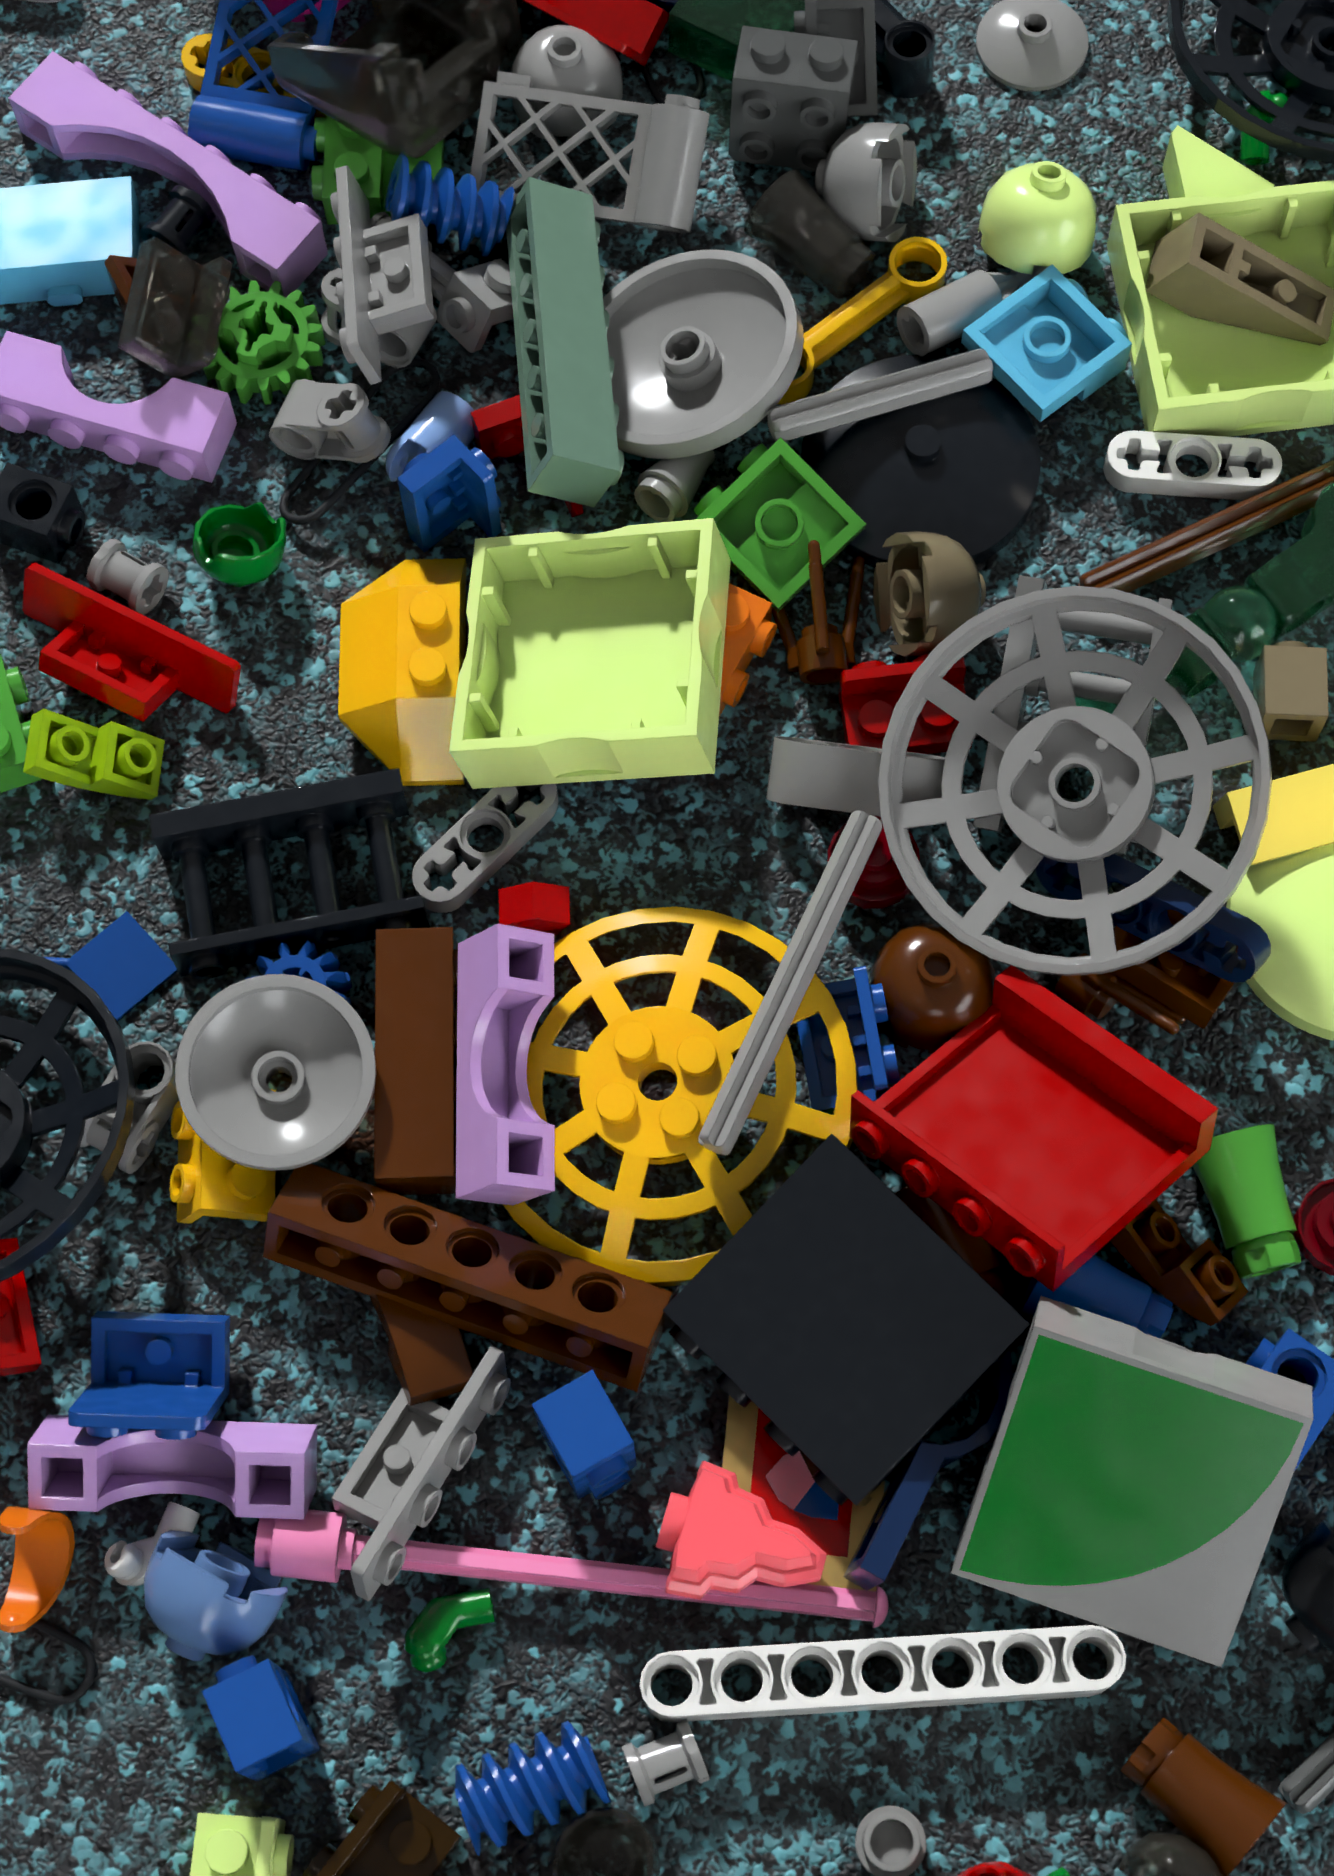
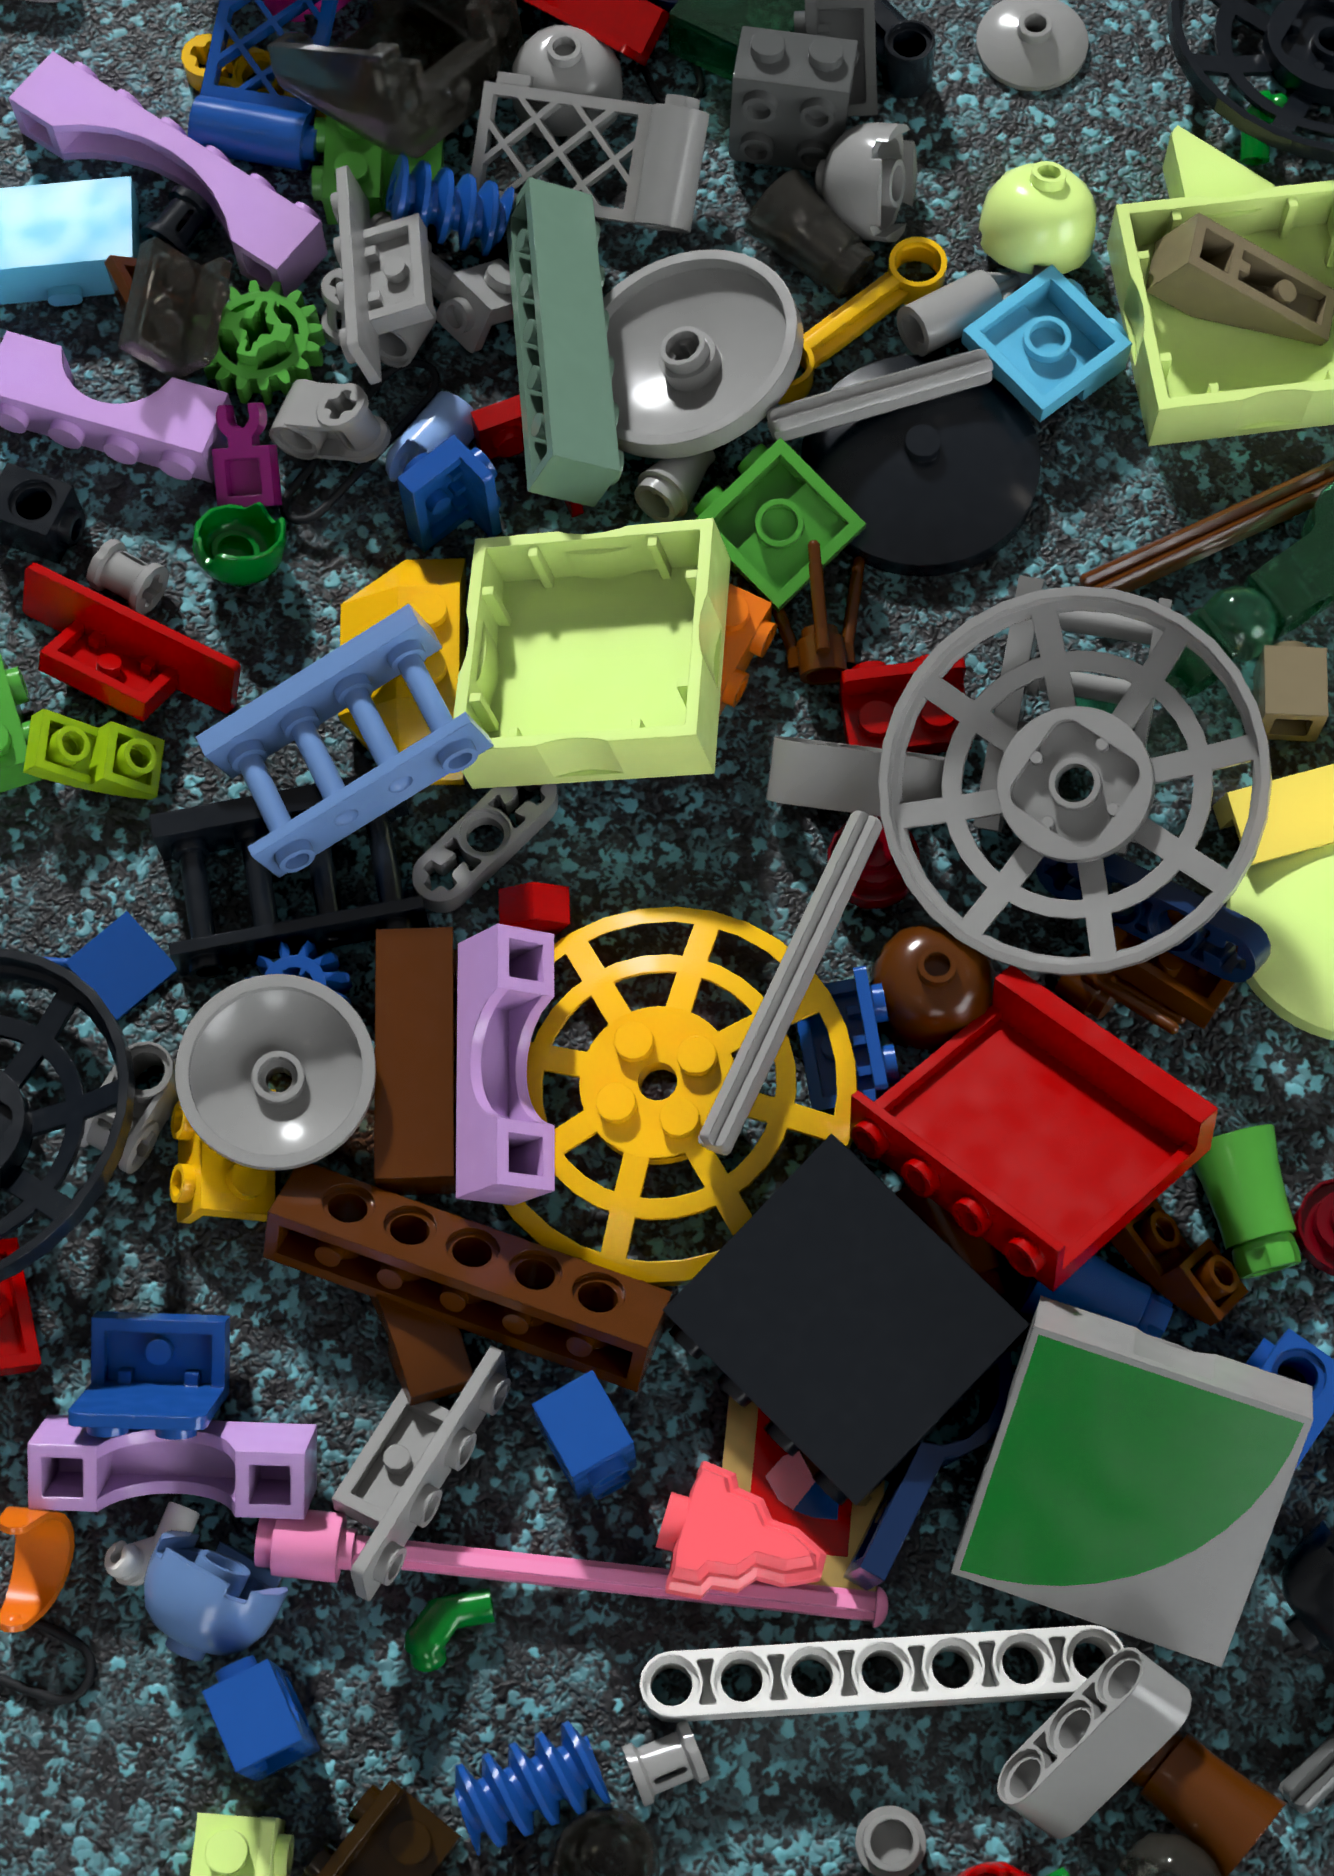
(245, 469): none -> magenta plate
(315, 695): none -> medium blue fence
(925, 590): dark tan cylinder -> none
(1094, 1743): none -> light grey beam
(1212, 449): white beam -> none

